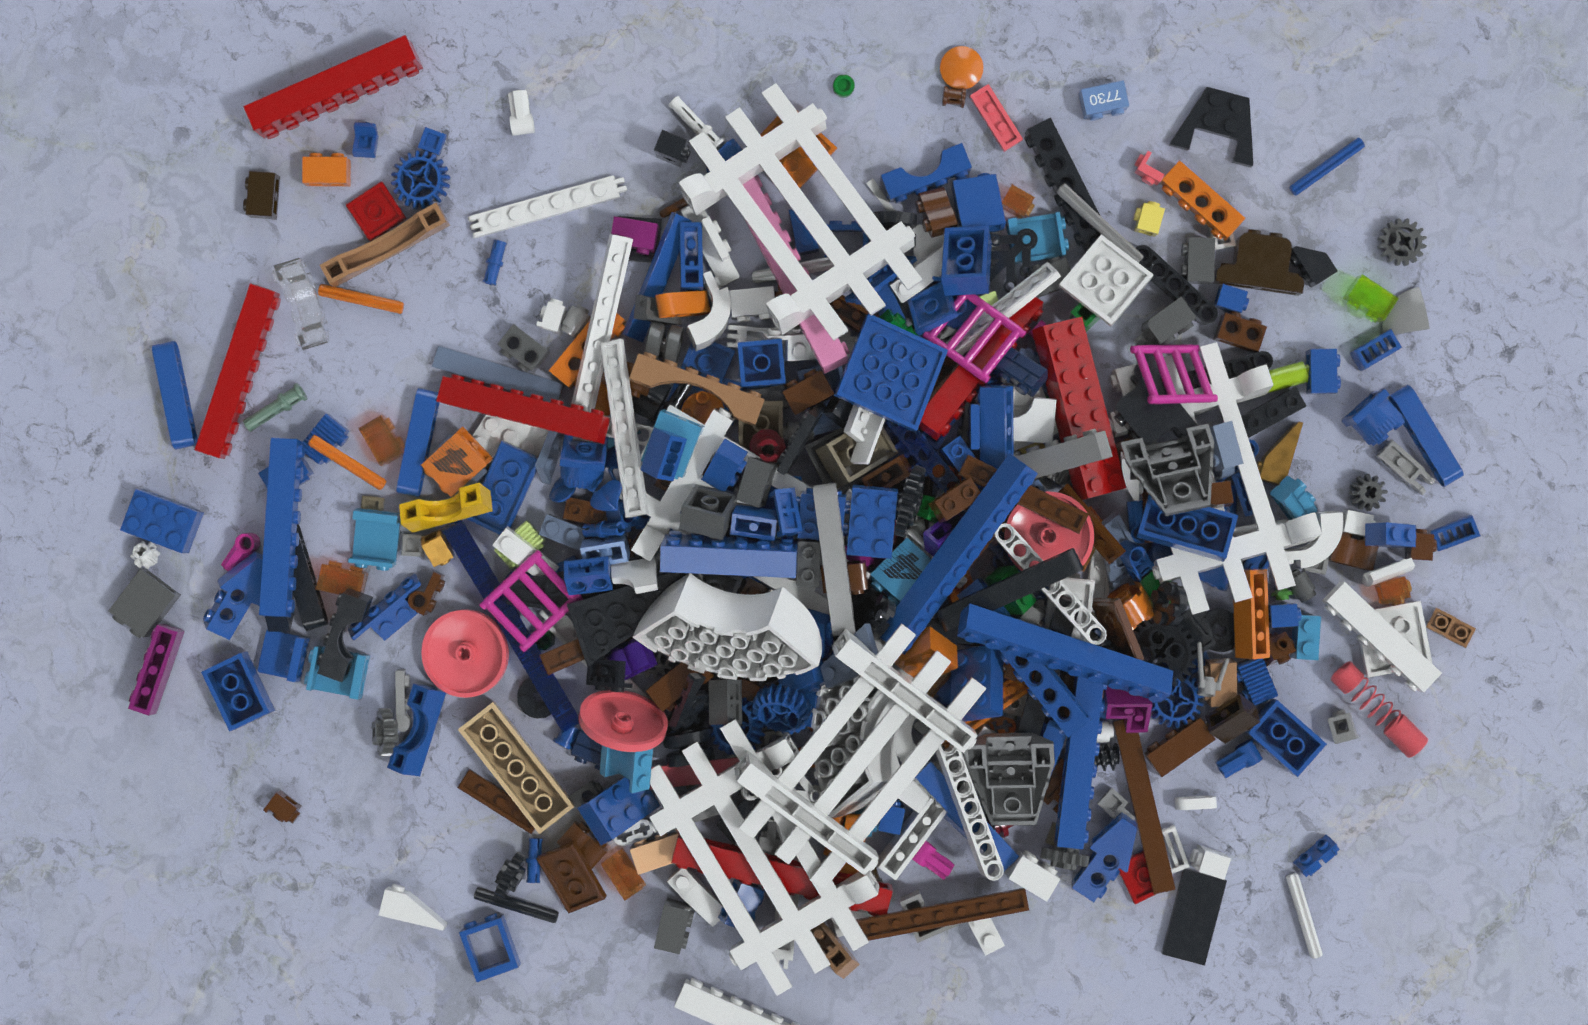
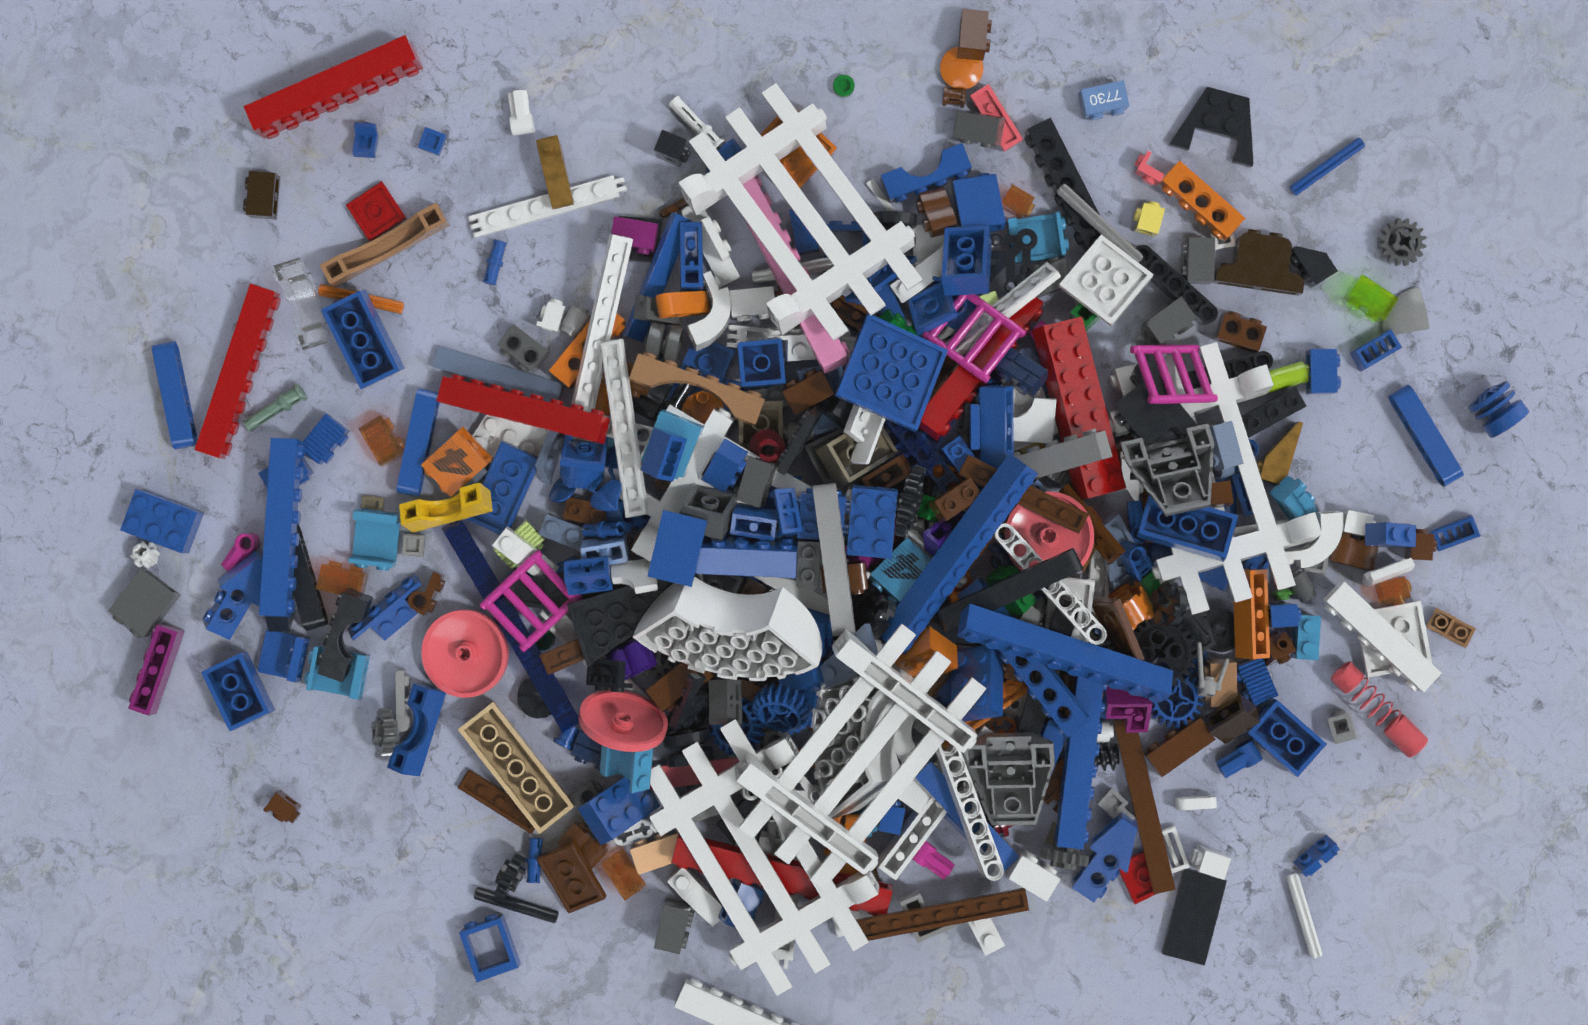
(326, 171): orange brick -> none
(347, 462): orange axle -> none
(362, 339): none -> blue brick
(404, 170): blue gear -> none
(406, 907): white slope -> none
(437, 548): brick -> none
(555, 172): none -> pearl gold slope
(677, 548): none -> blue tile
(839, 956): medium nougat slope -> none
(973, 34): none -> brick
(979, 128): none -> dark grey brick
(1231, 299): blue brick -> none
(1374, 417): blue piece -> none
(1375, 494): dark grey gear -> none
(1404, 466): light grey hinge -> none
(1499, 410): none -> blue wheel

